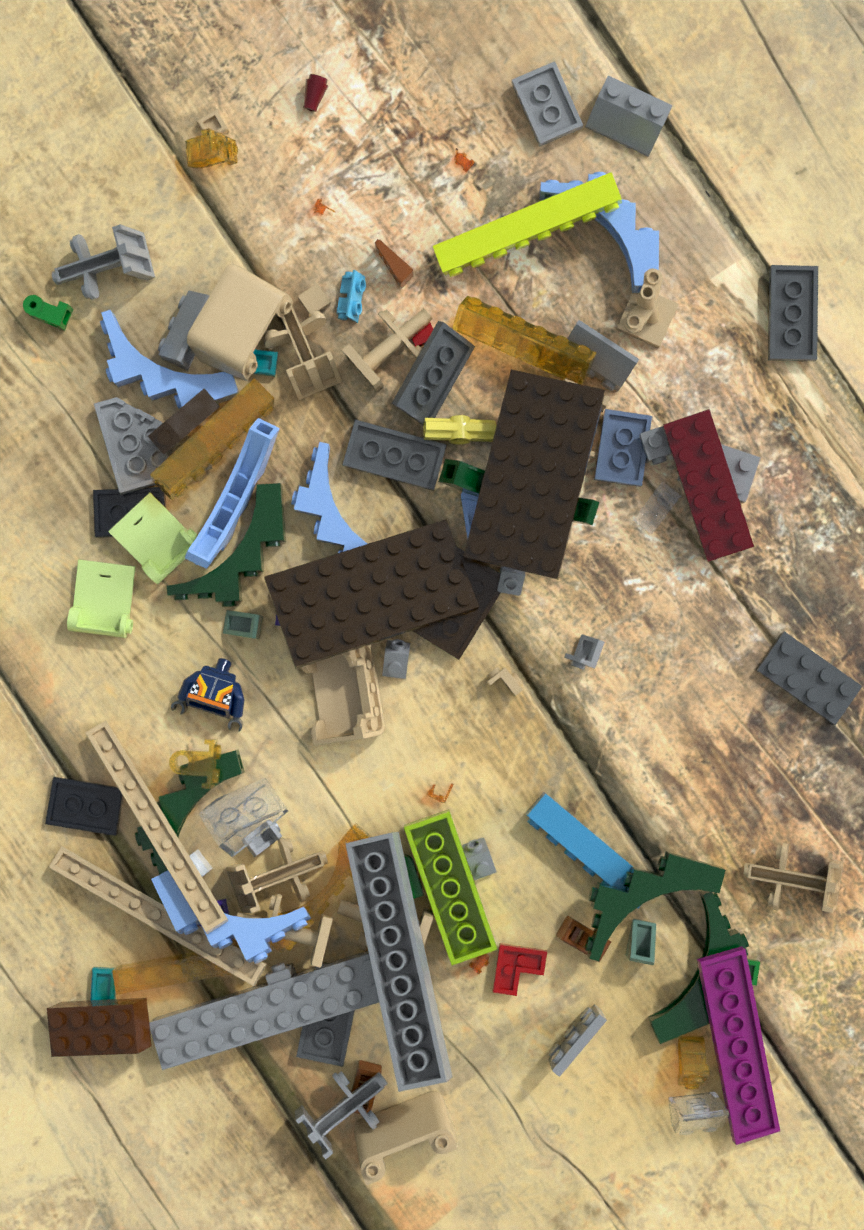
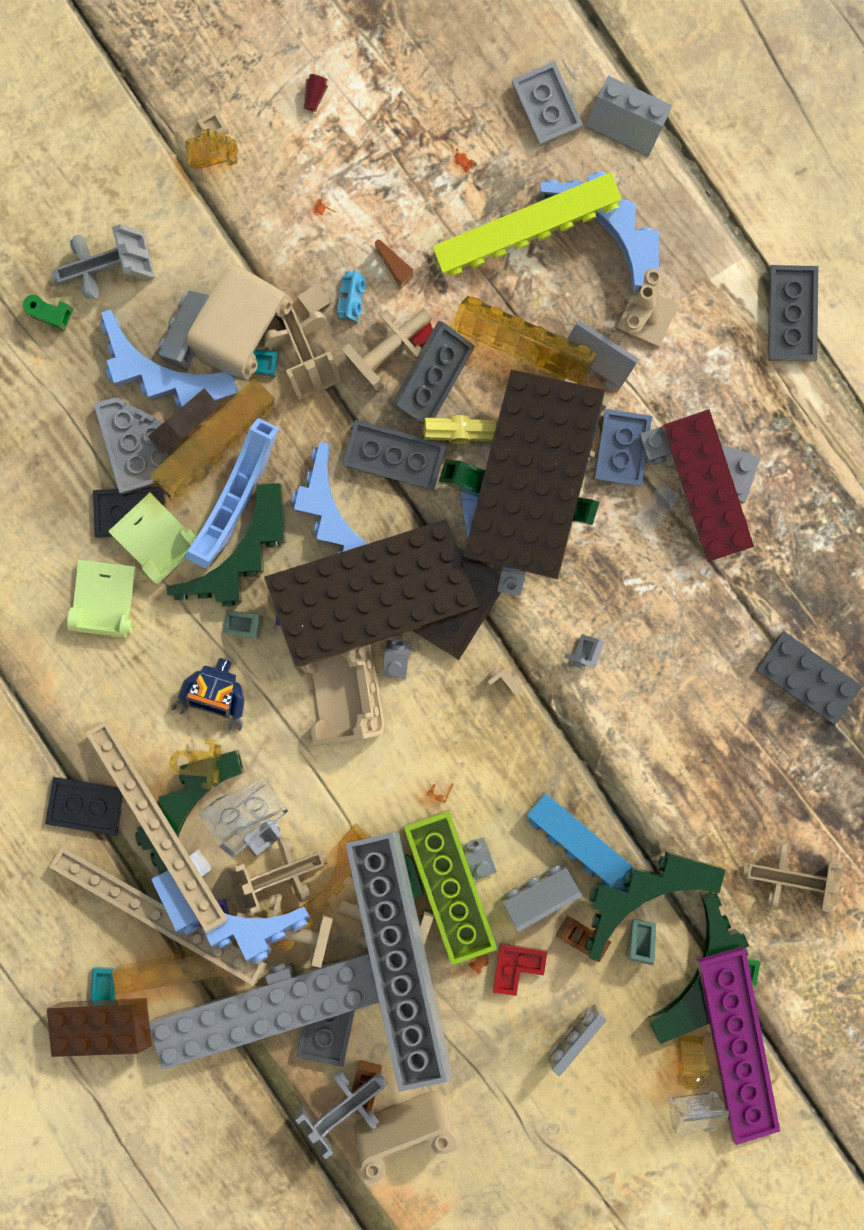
(541, 897): none -> light grey slope

